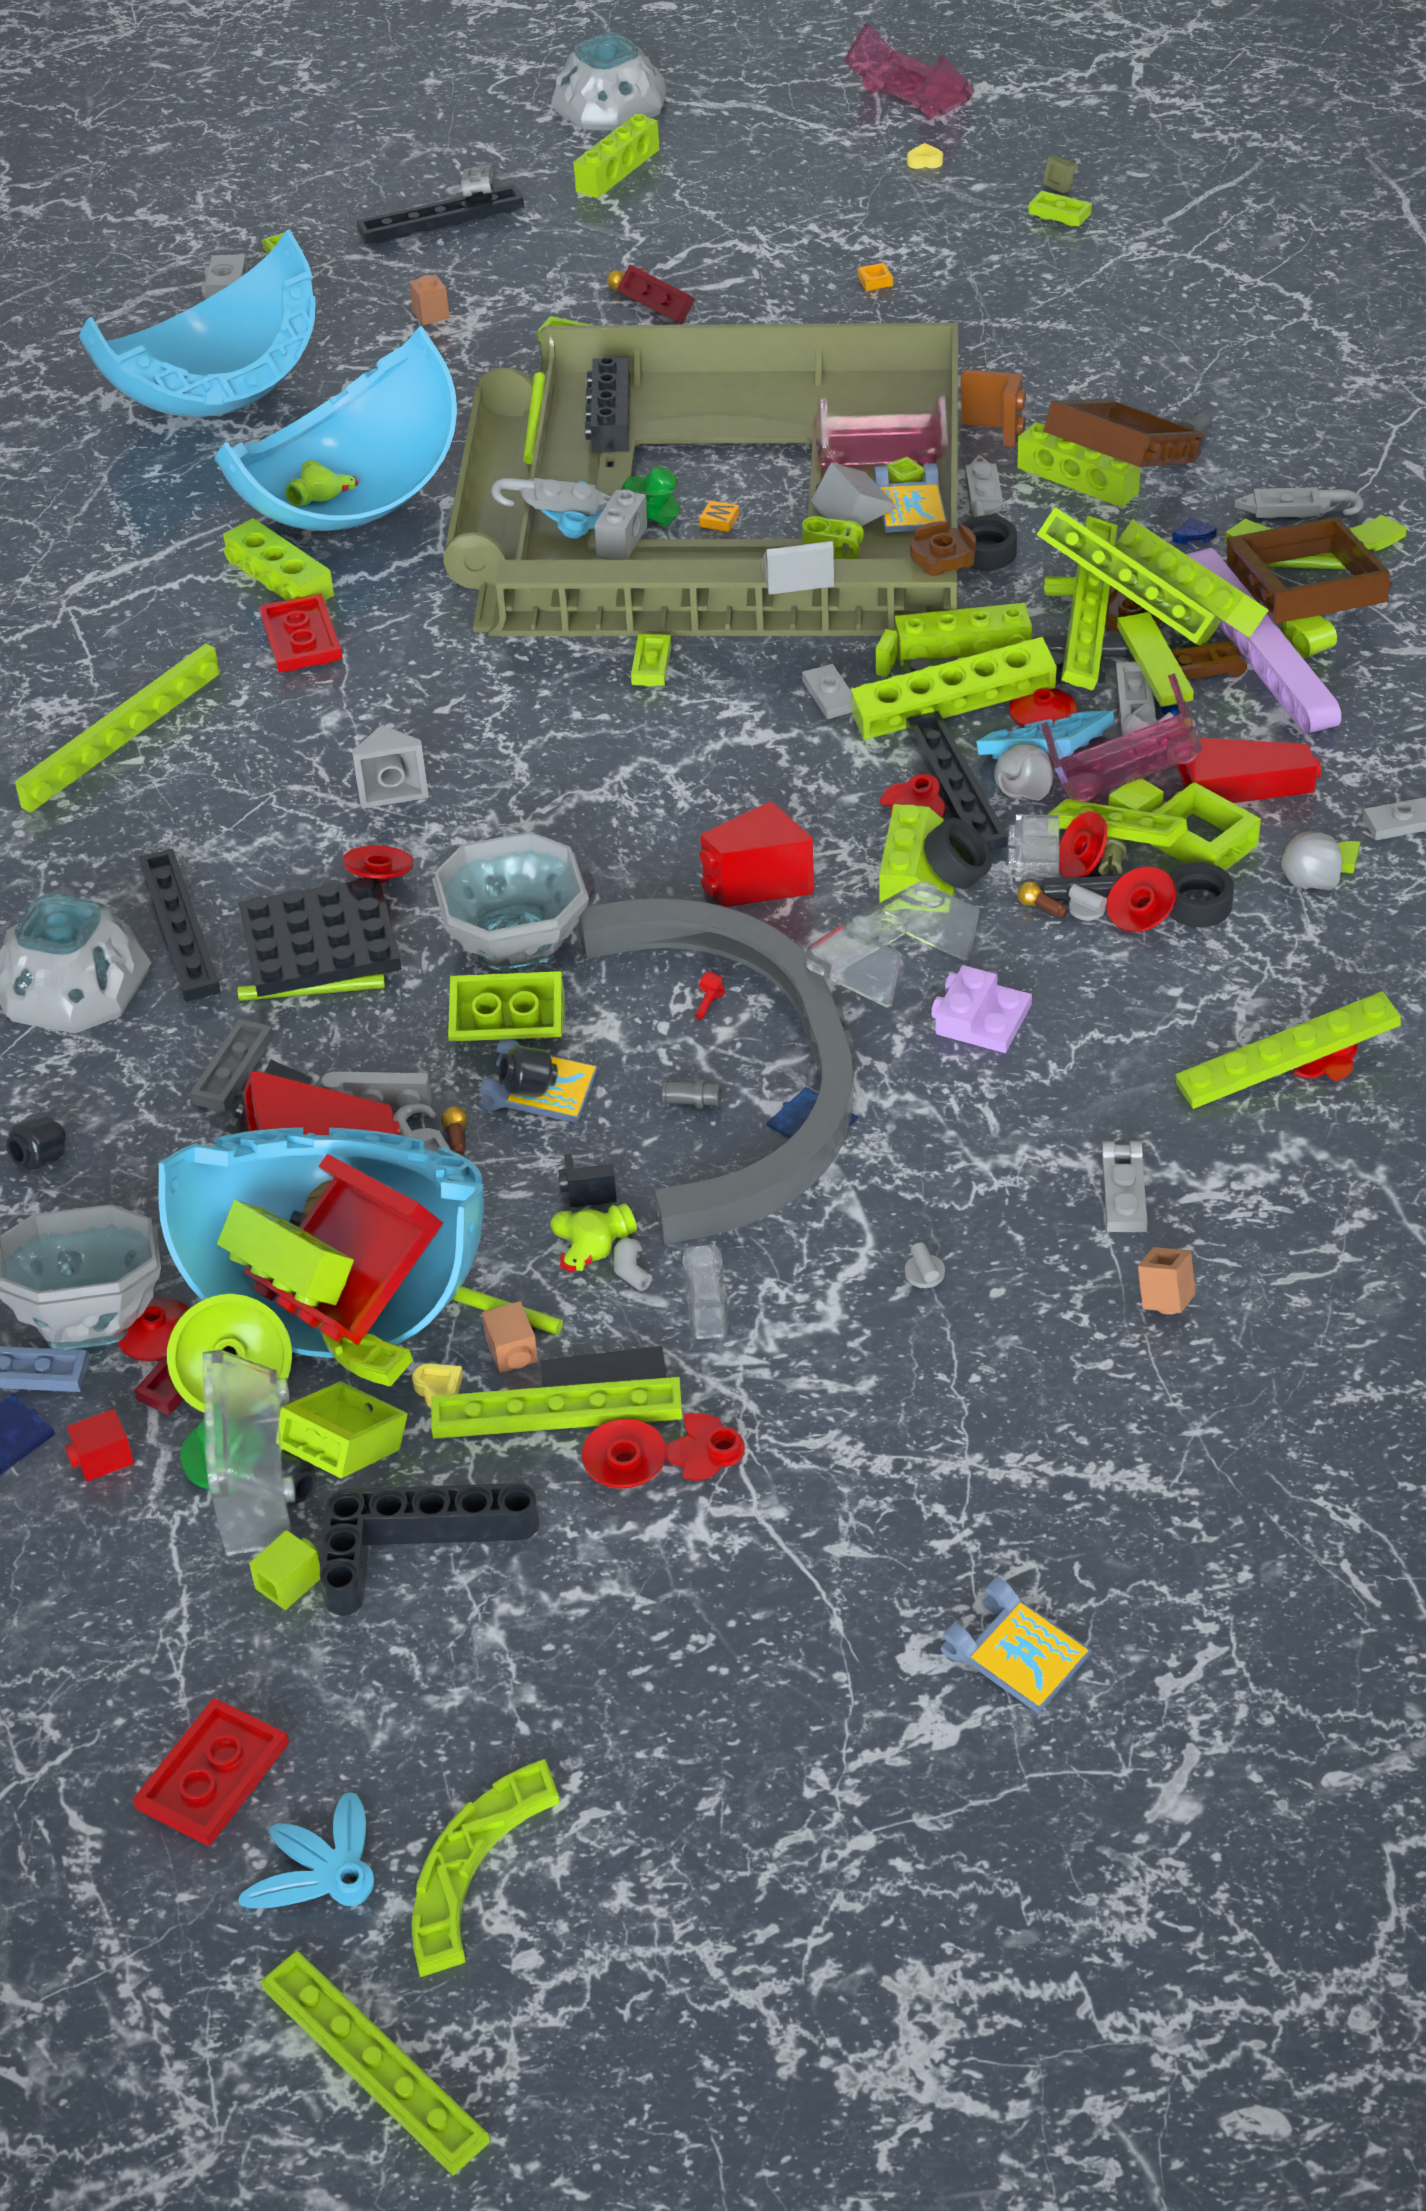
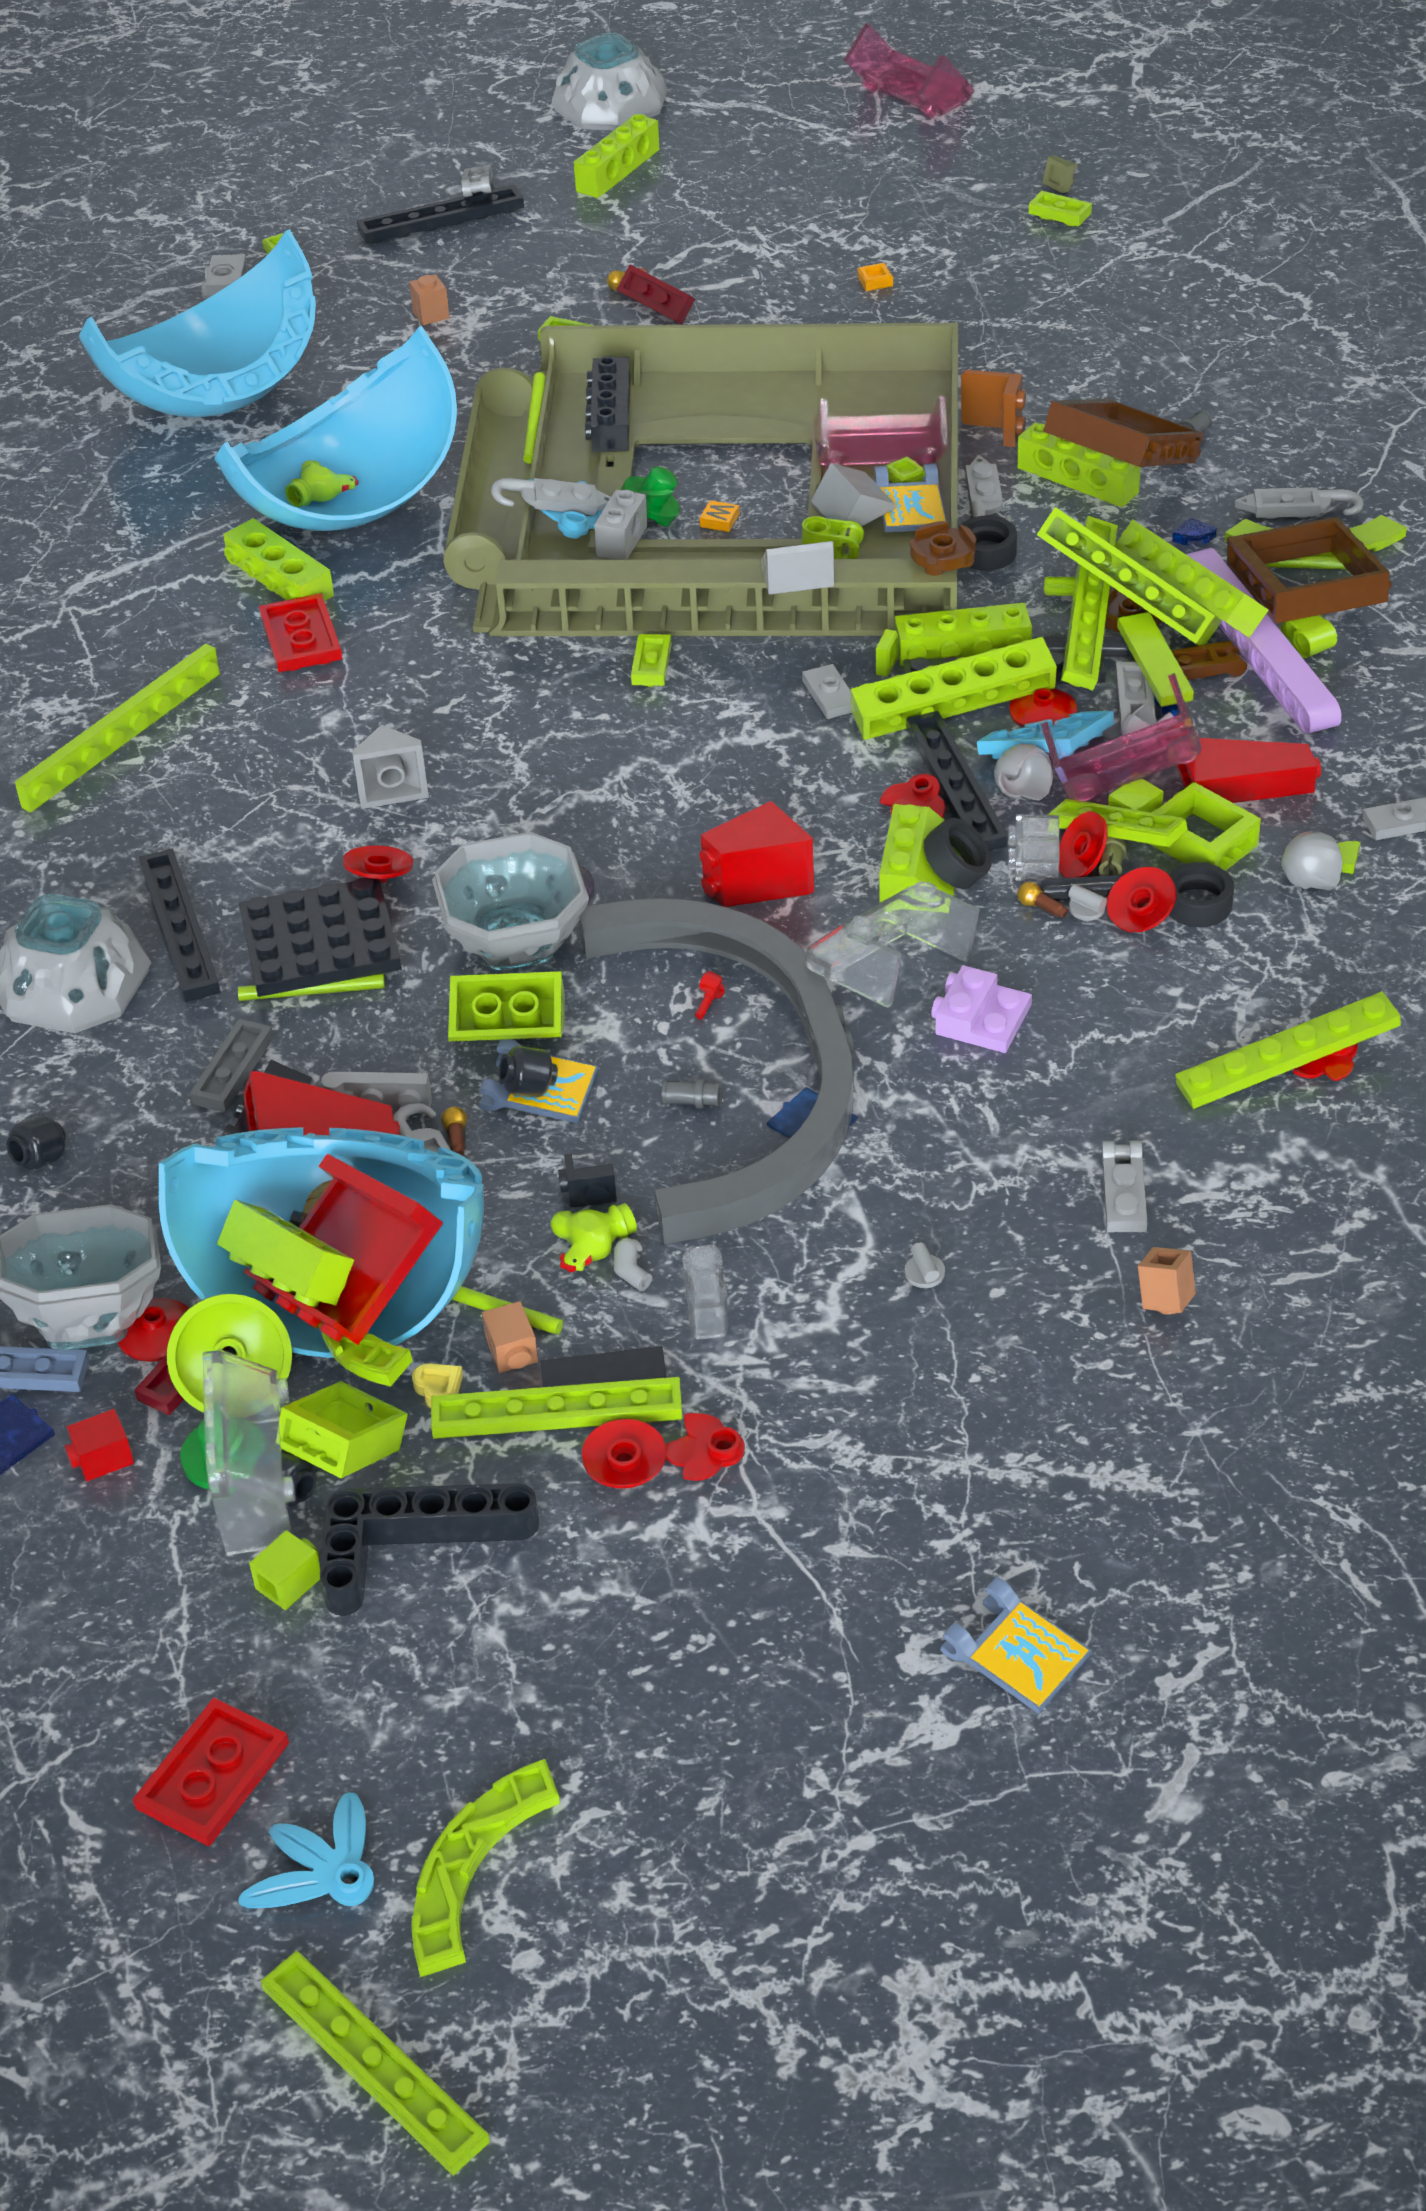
(924, 157): light yellow tile -> none

